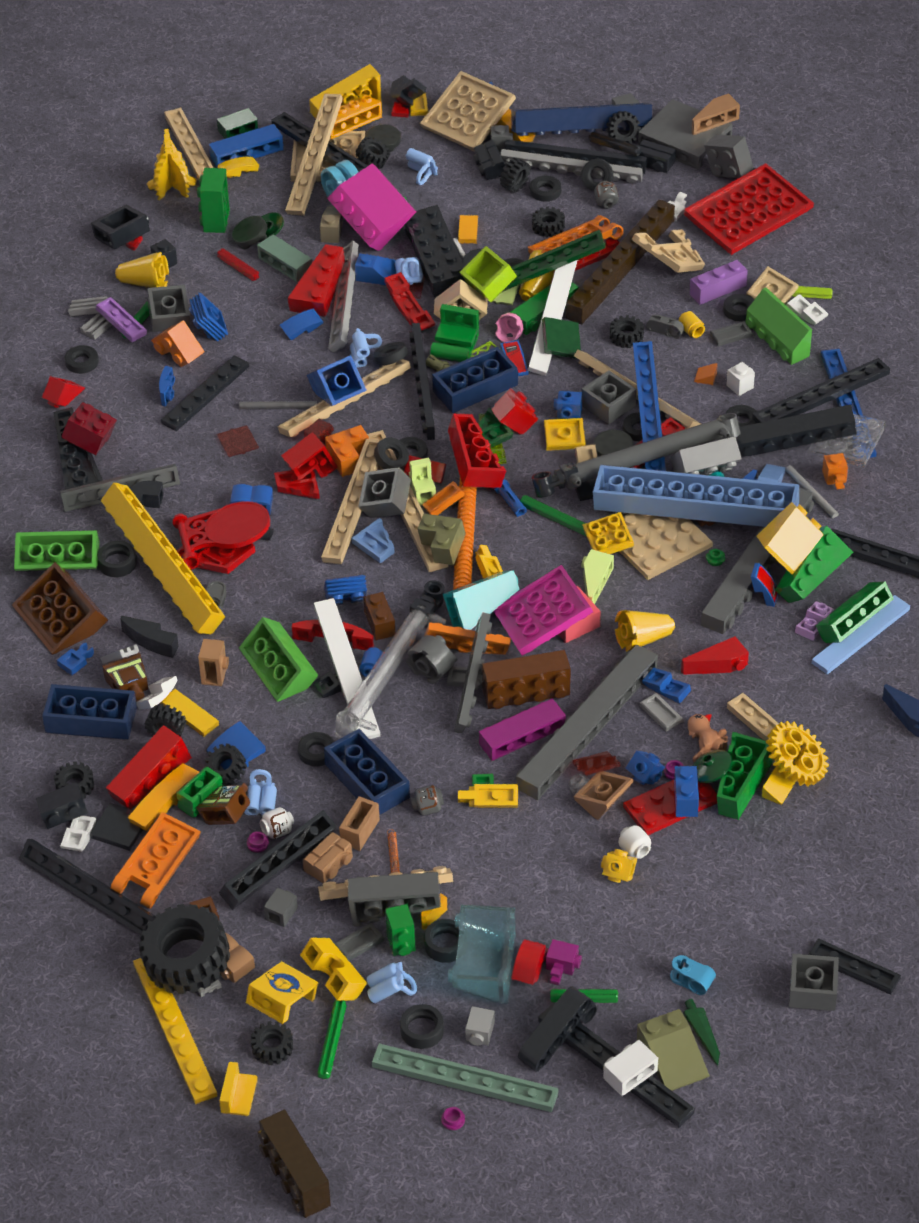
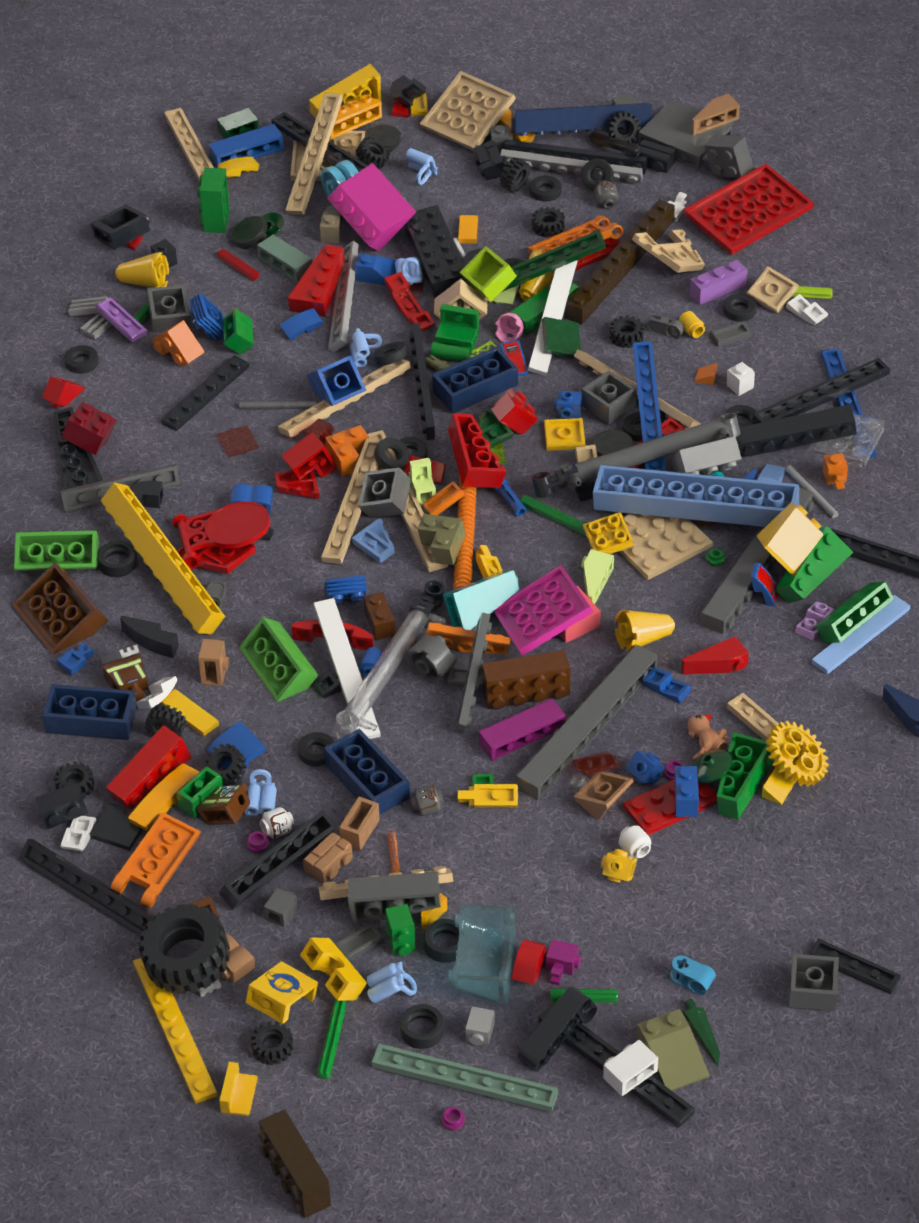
(165, 385): blue slope -> none
(170, 170): yellow piece -> none
(238, 331): none -> green brick
(661, 712): light grey tile -> none
(779, 327): bright green slope -> none

